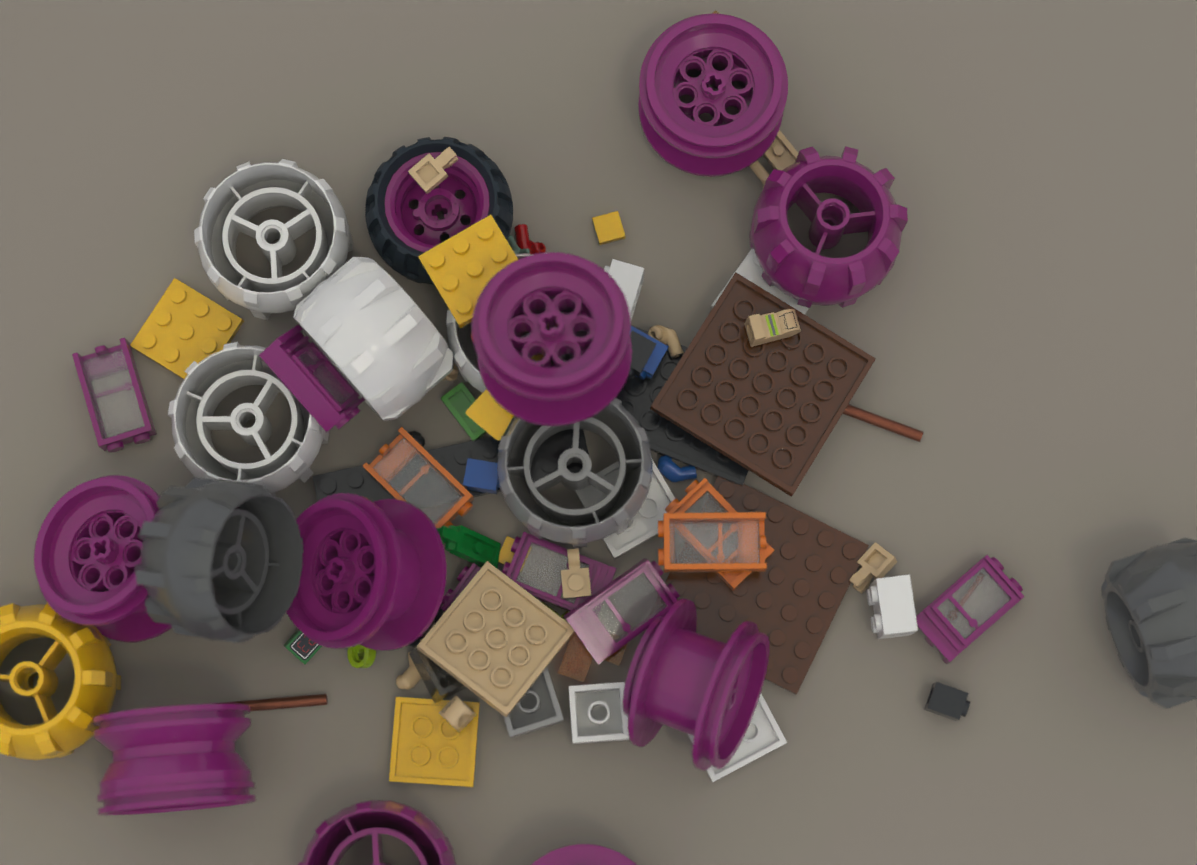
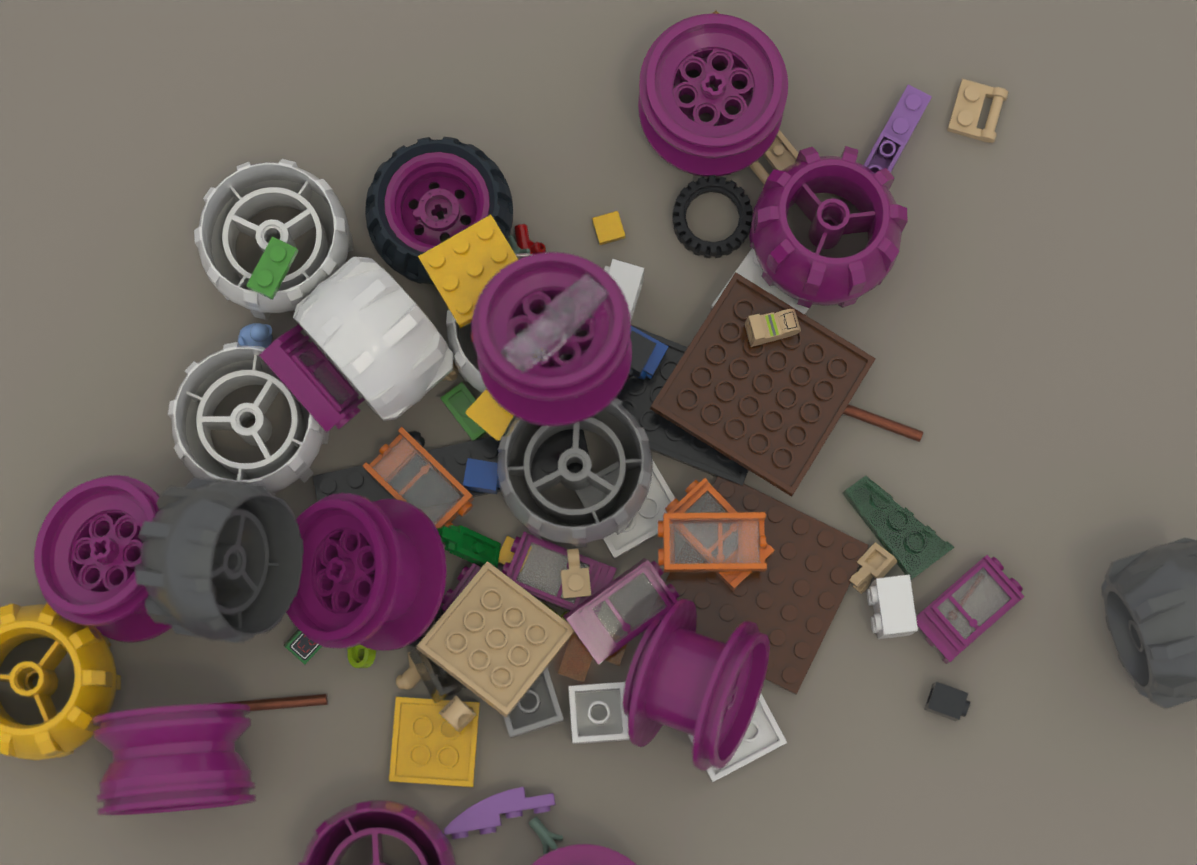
(114, 396): door -> none
(185, 329): yellow plate -> none
(255, 335): none -> light blue animal
(272, 268): none -> bright green plate
(430, 171): tan plate -> none
(486, 813): none -> medium lavender slope
(547, 838): none -> sand green bar
(556, 325): none -> clear slope
(667, 337): tan arm -> none
(673, 471): blue arm -> none
(715, 185): none -> black tyre
(896, 528): none -> clear green wing
(898, 130): none -> medium lavender slope
(968, 110): none -> tan plate

